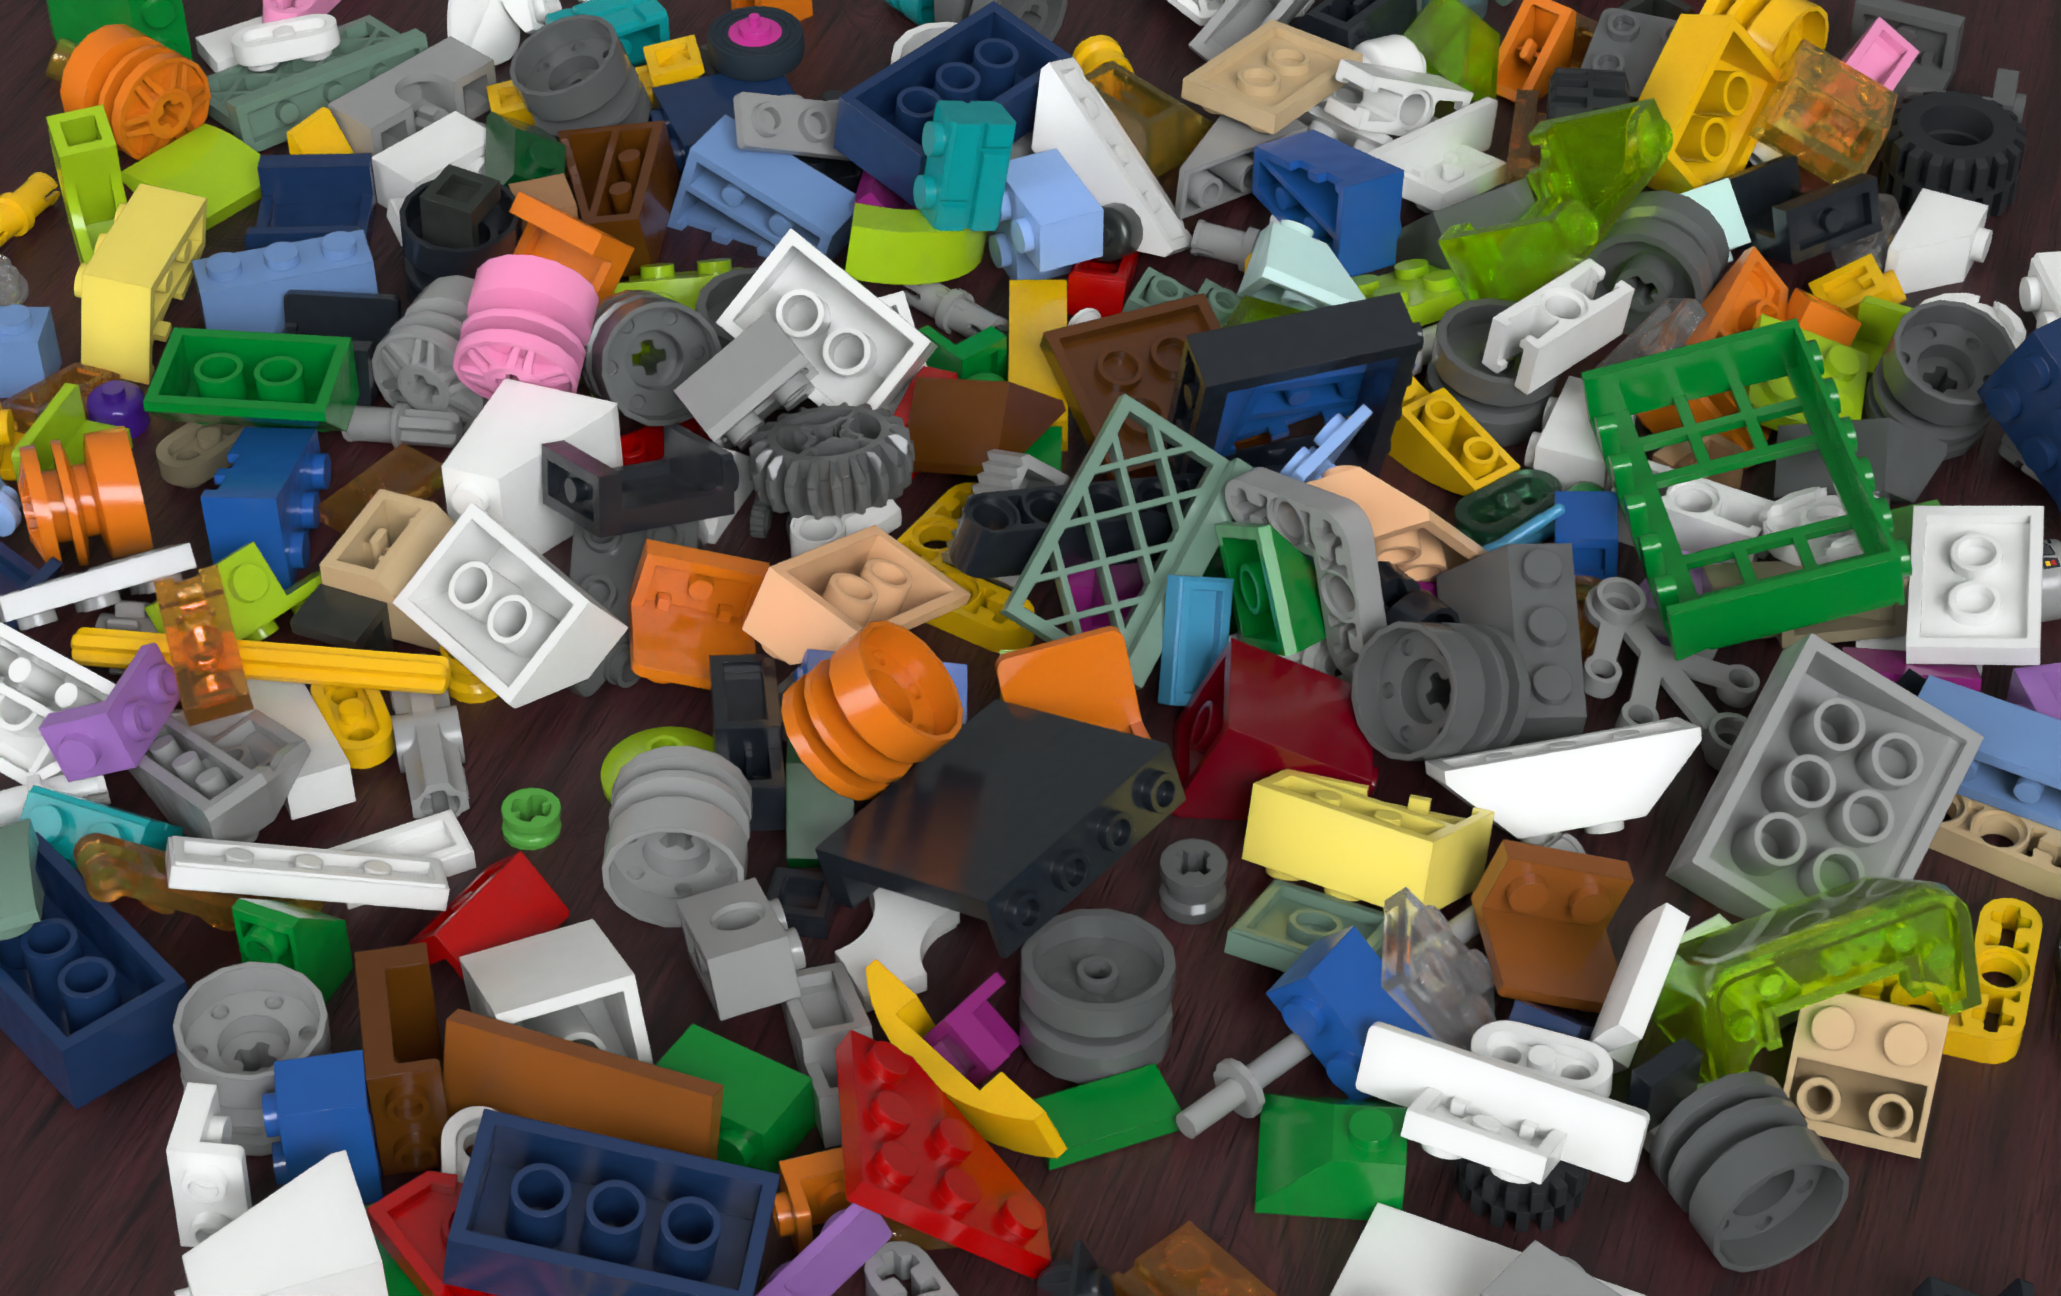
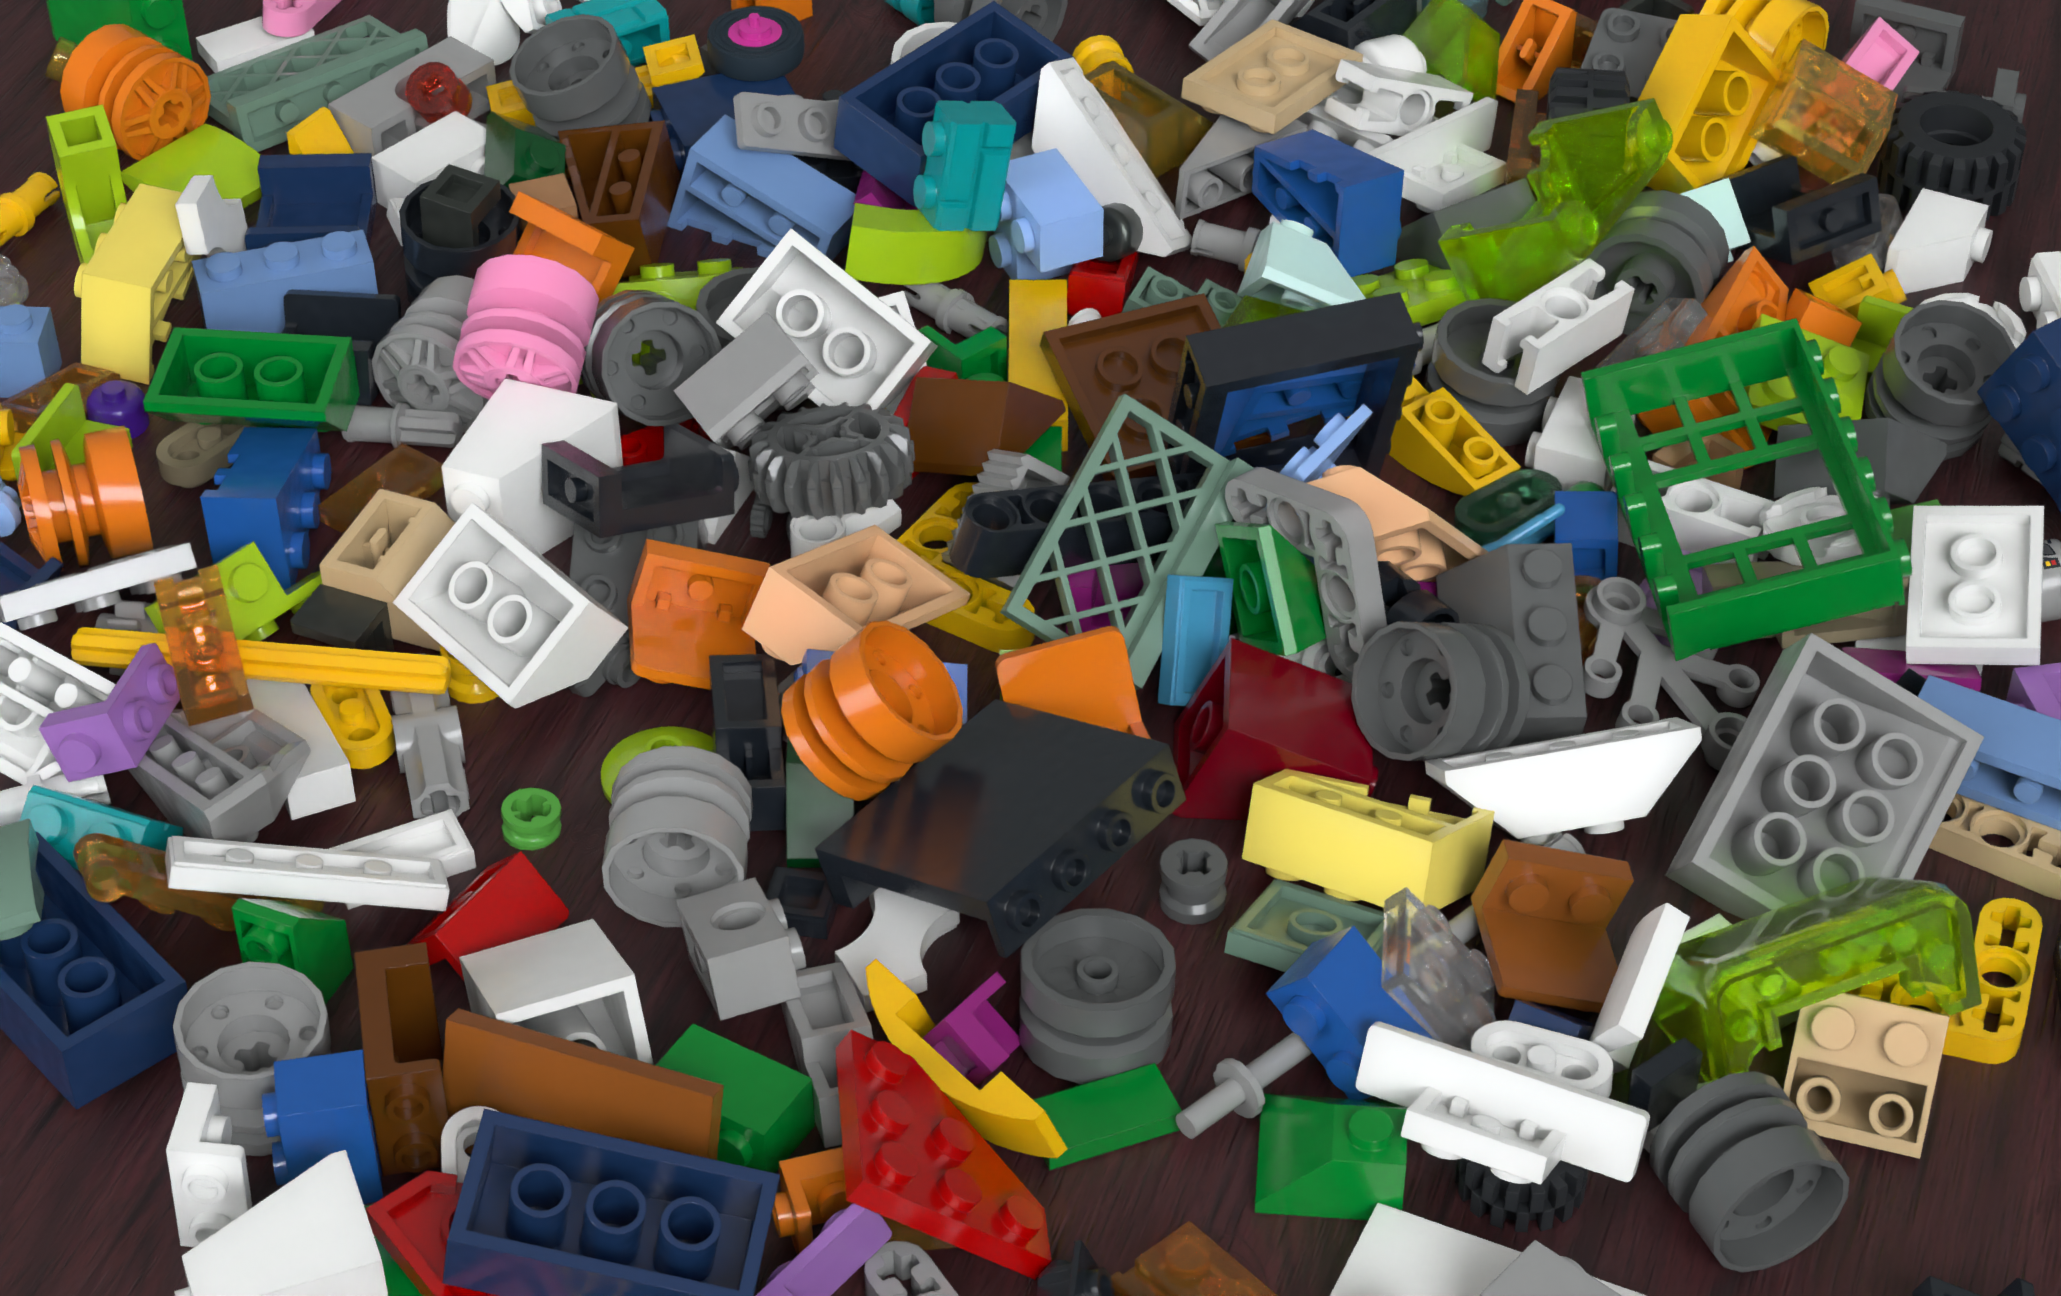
(208, 221): none -> white tile
(302, 37): white plate -> none
(426, 80): none -> clear red wheel

